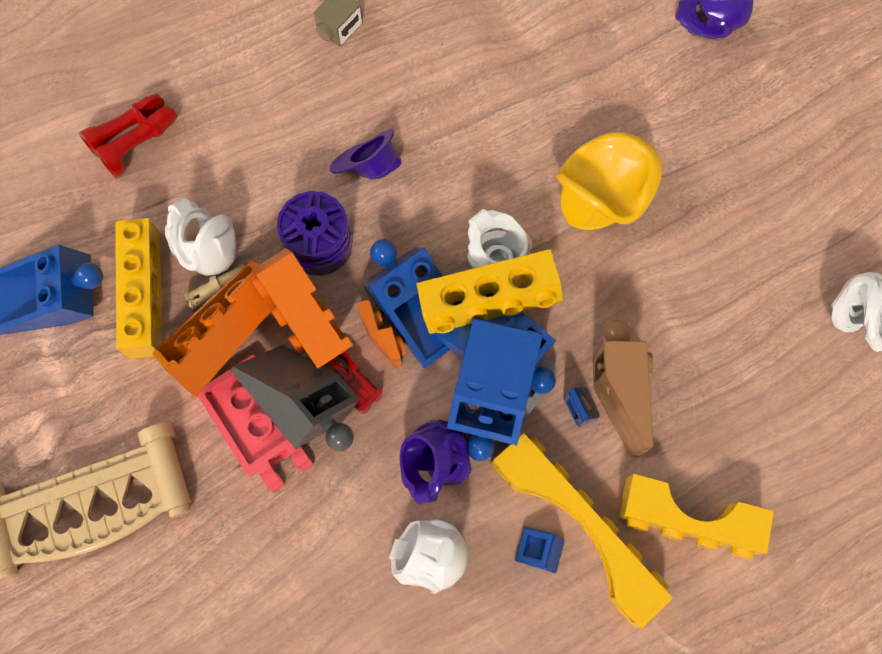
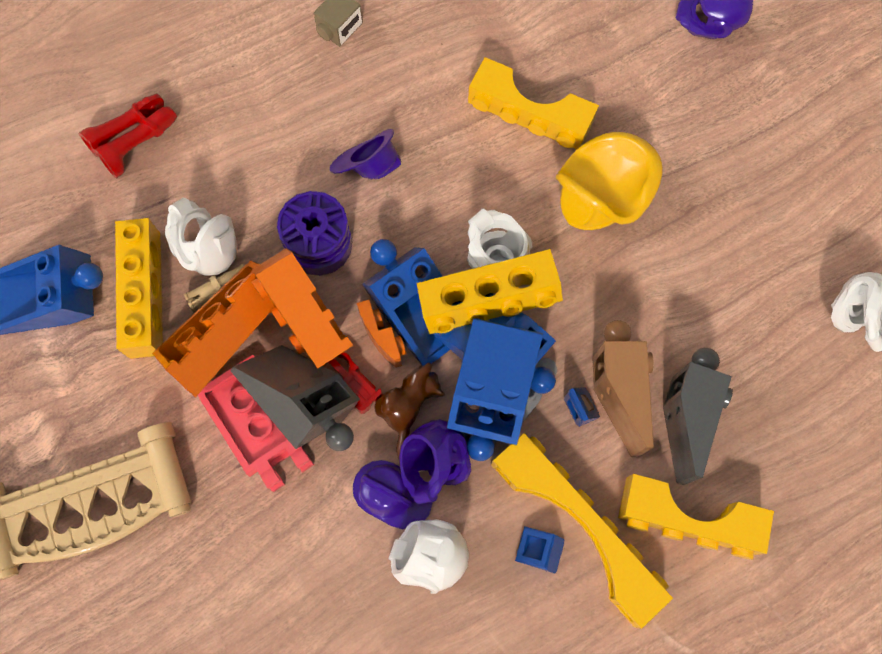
(383, 495): none -> dark purple piece
(401, 405): none -> reddish brown animal
(562, 121): none -> yellow arch
(694, 412): none -> dark grey slope

